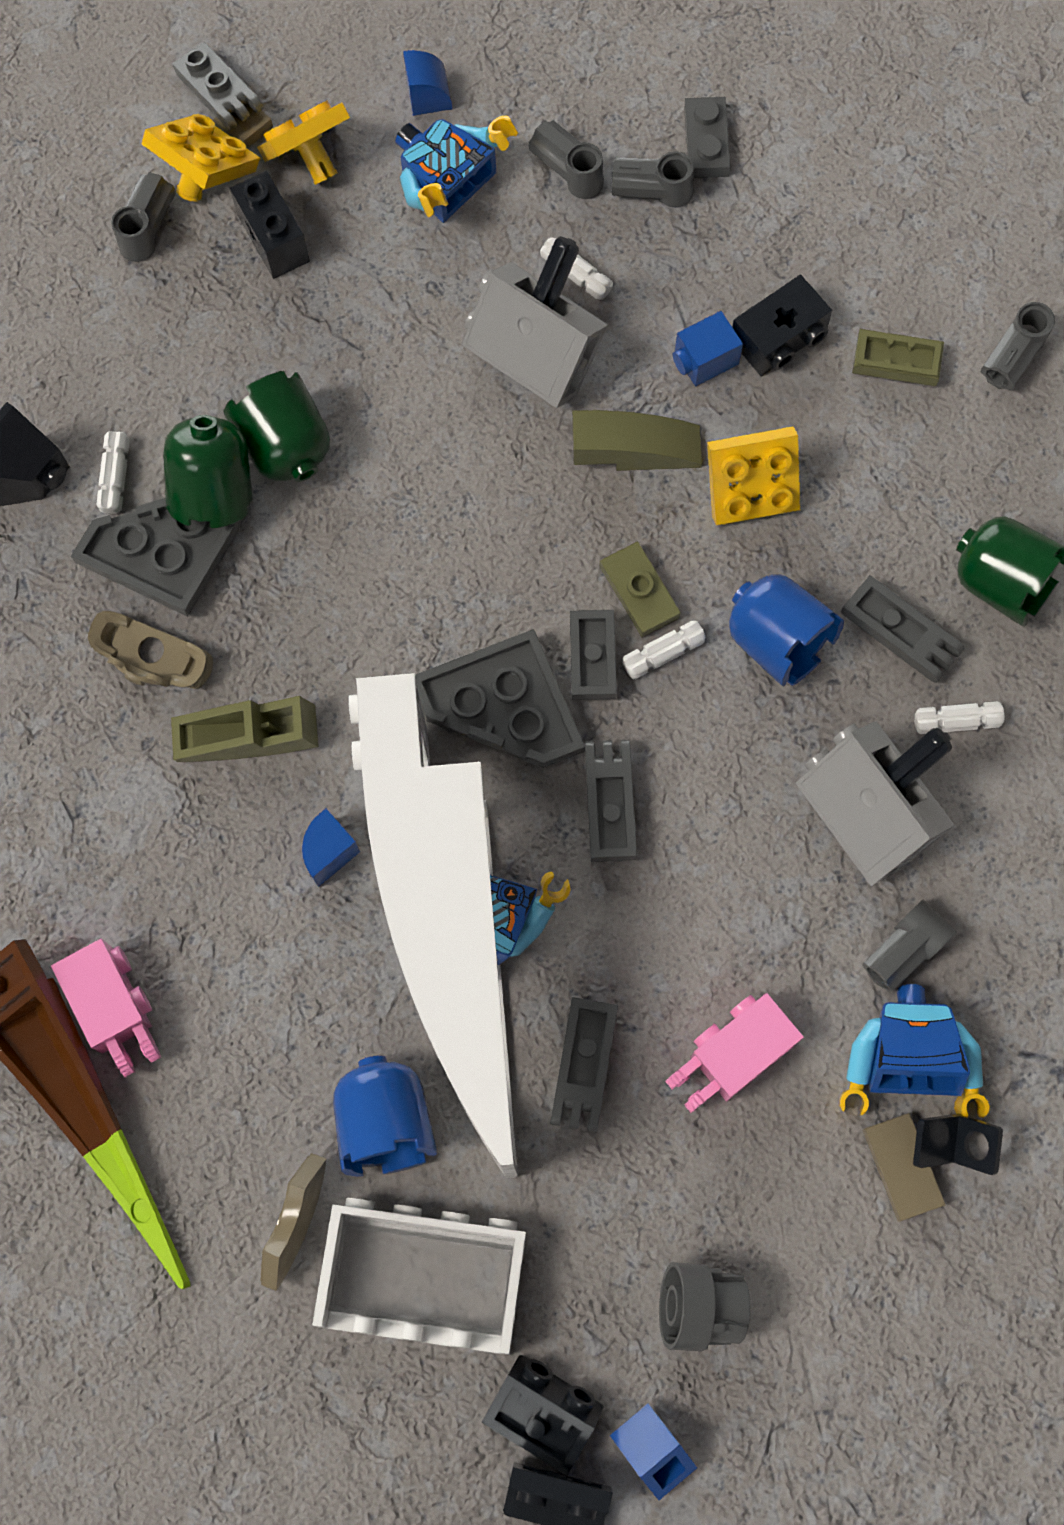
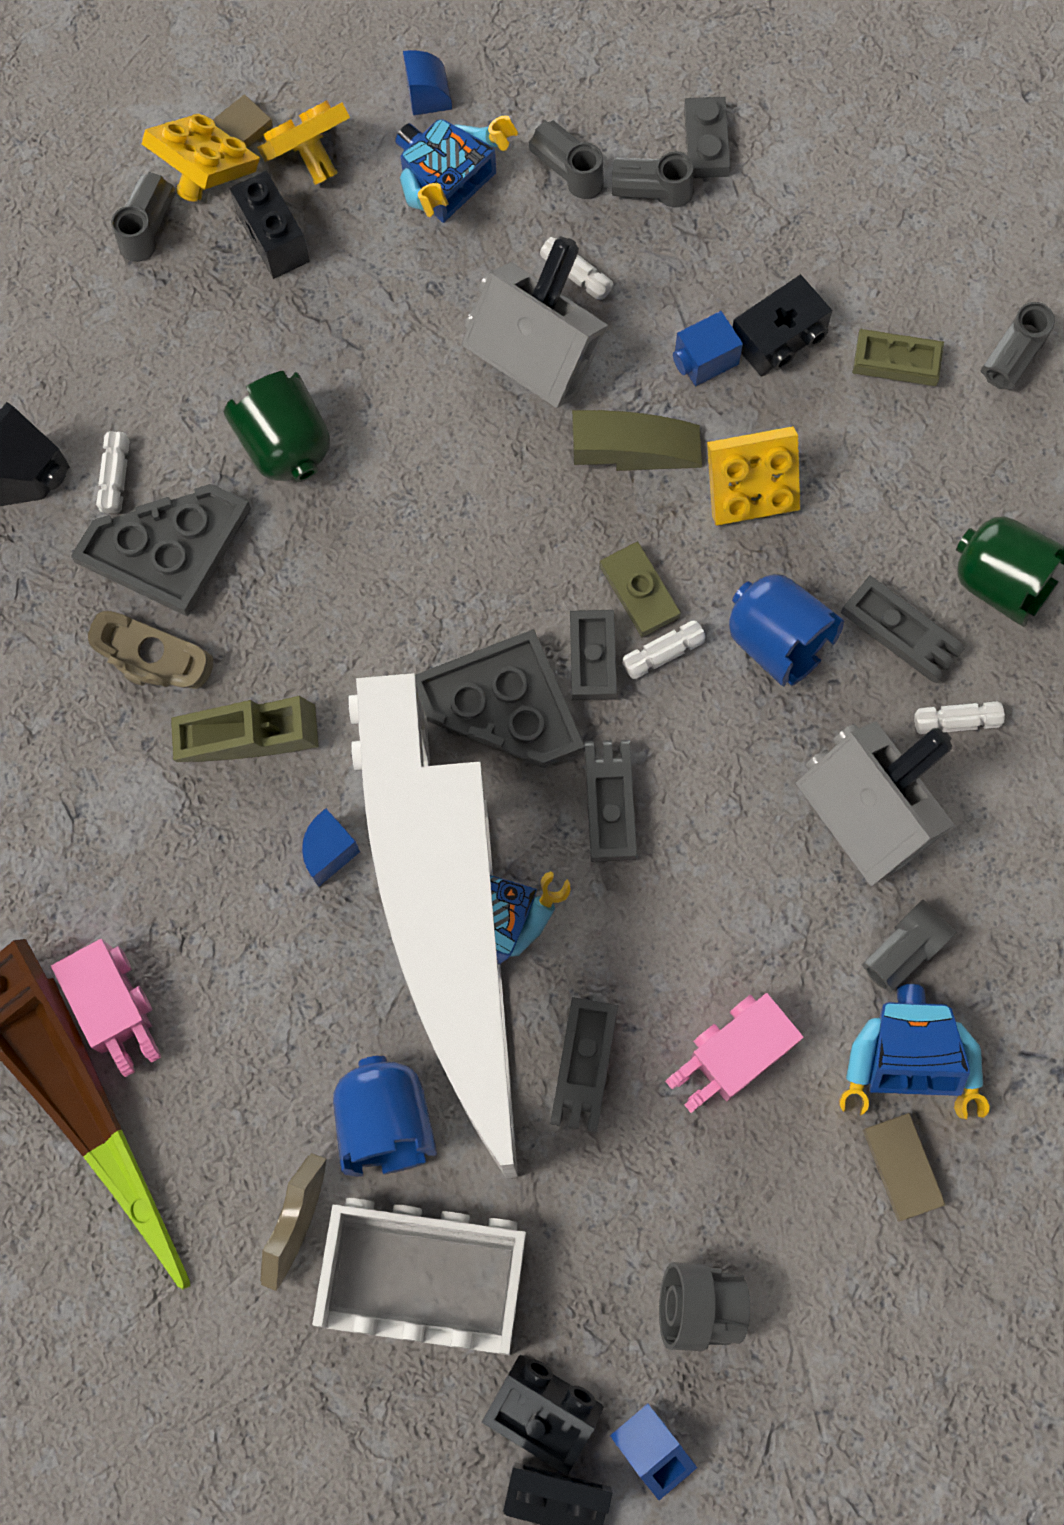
(207, 472): dark green cylinder -> none
(216, 85): dark grey hinge -> none
(946, 1141): black bracket -> none

